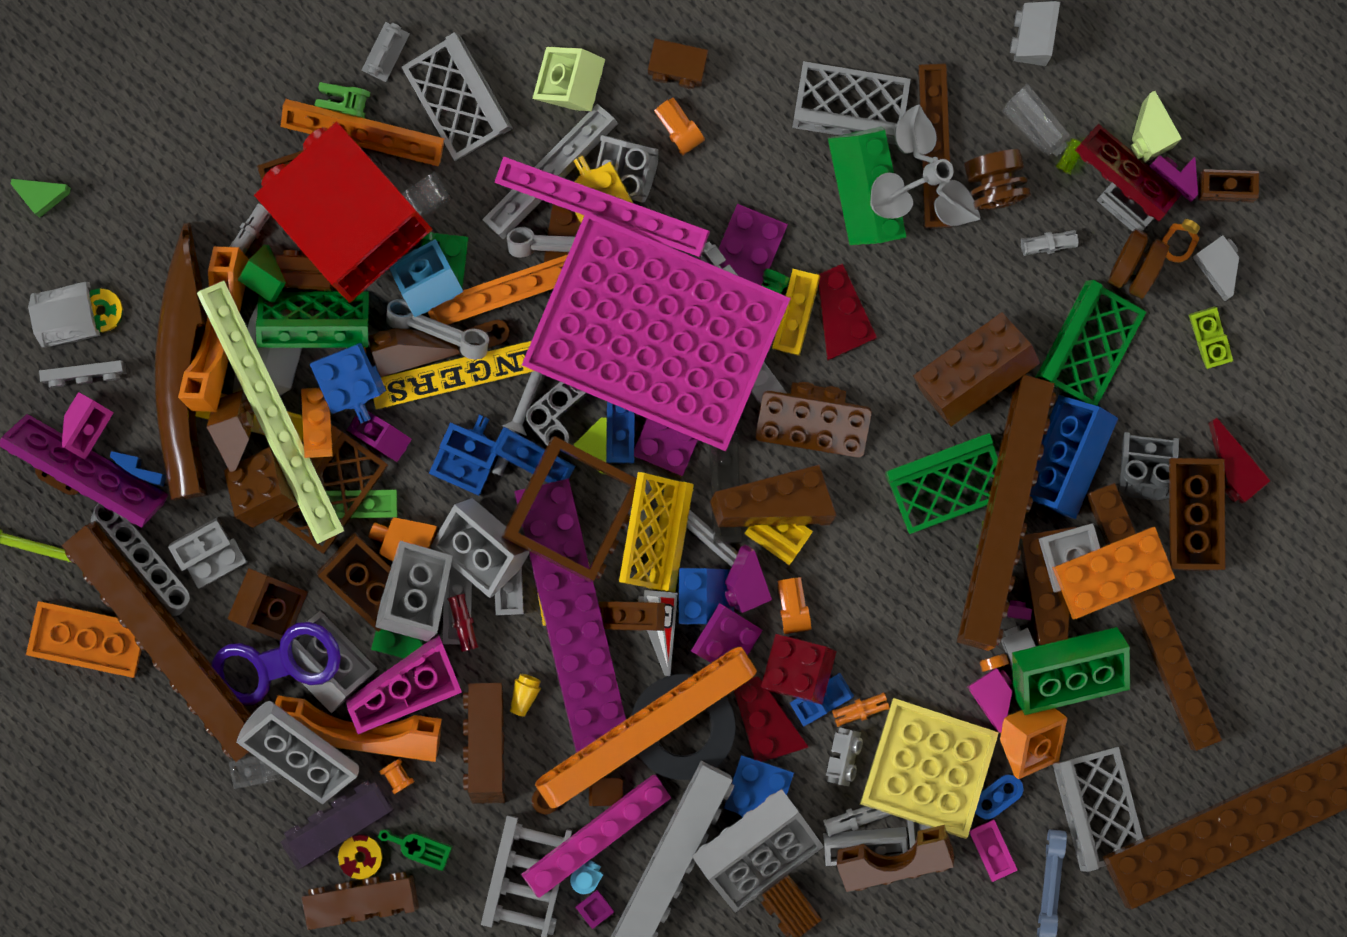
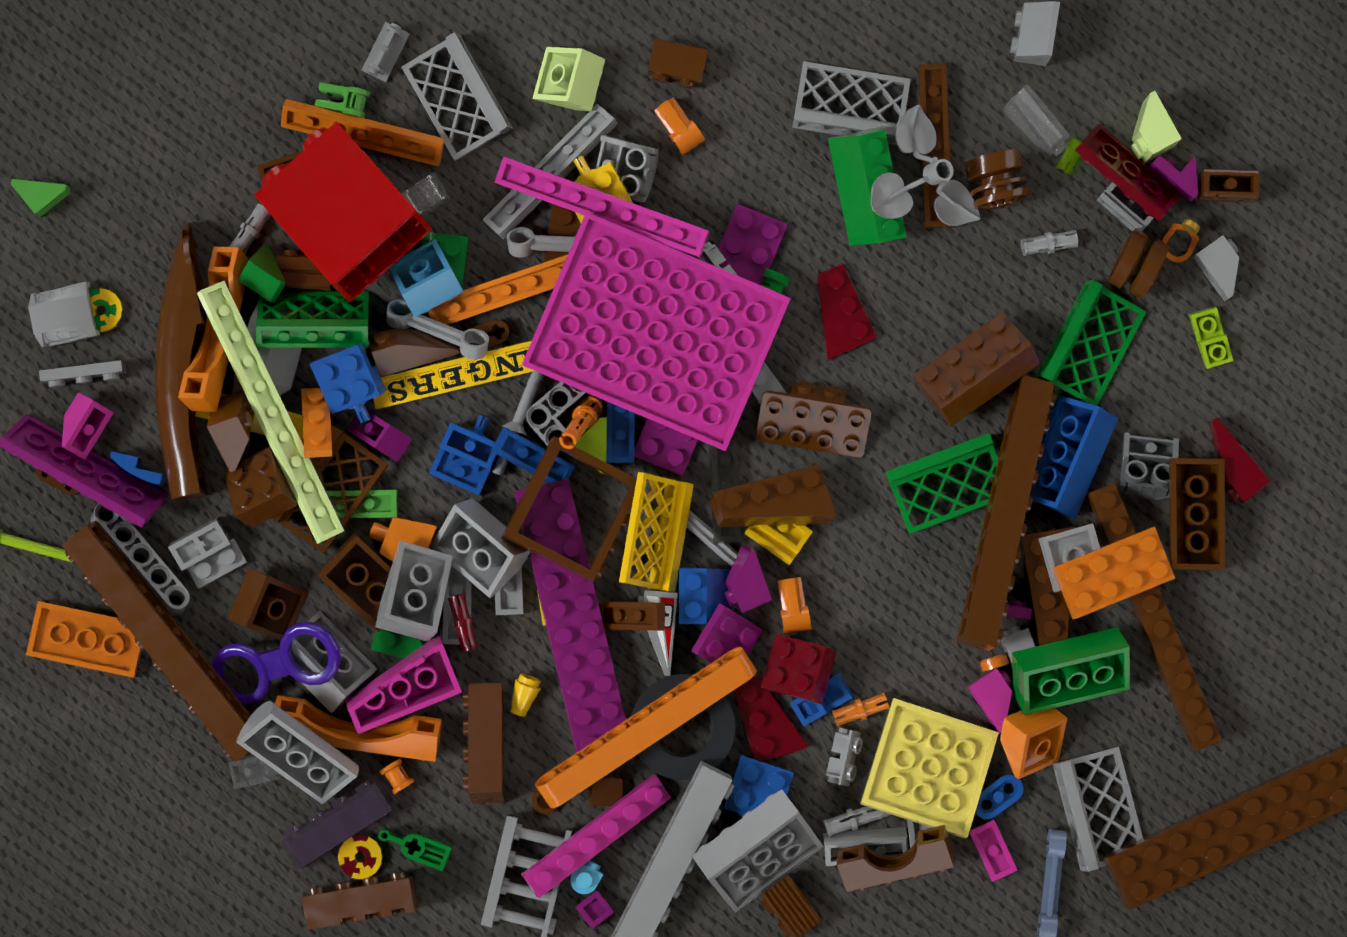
(583, 418): none -> orange pin
(795, 320): yellow plate -> none

